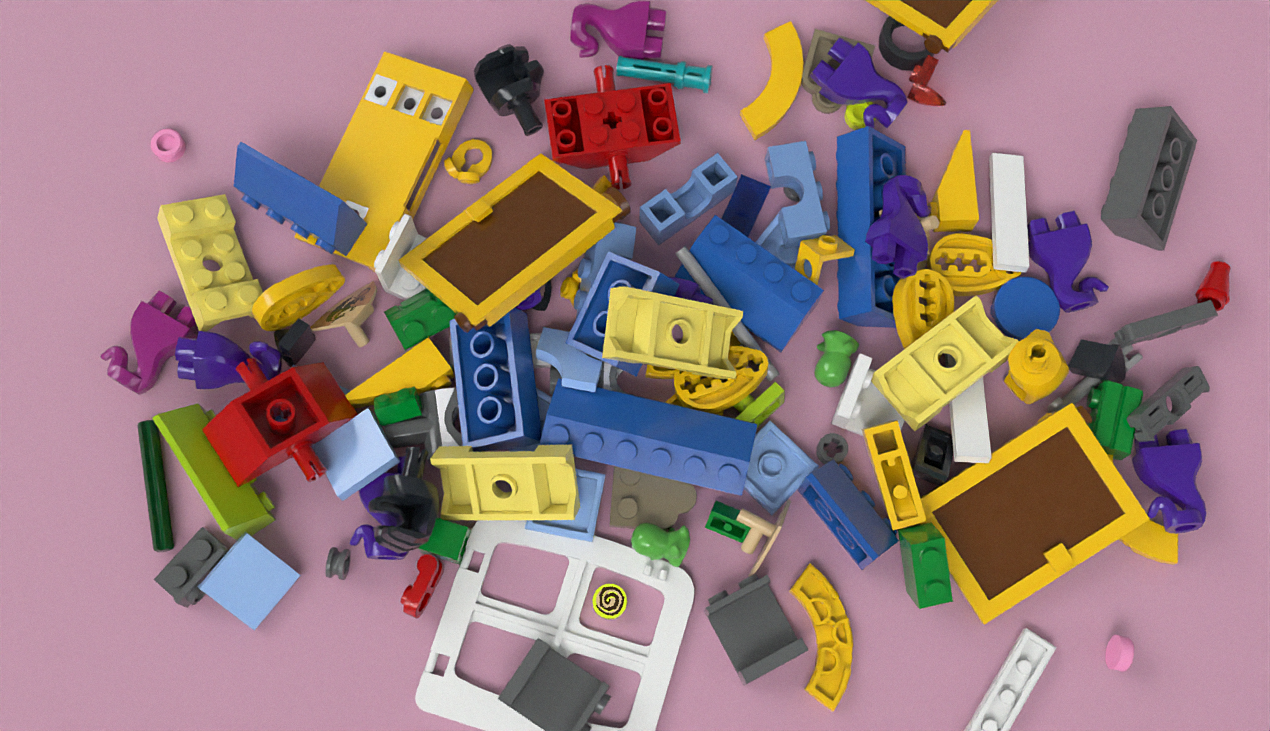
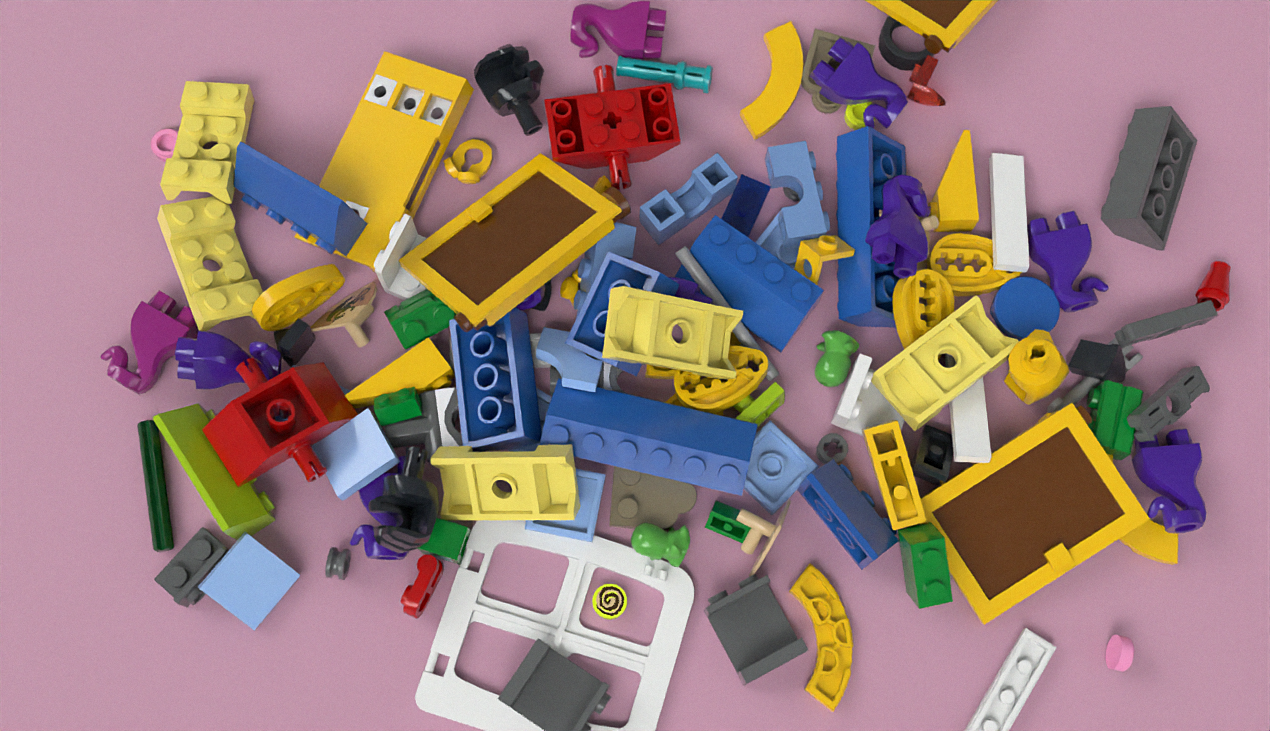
(209, 115): none -> light yellow piece

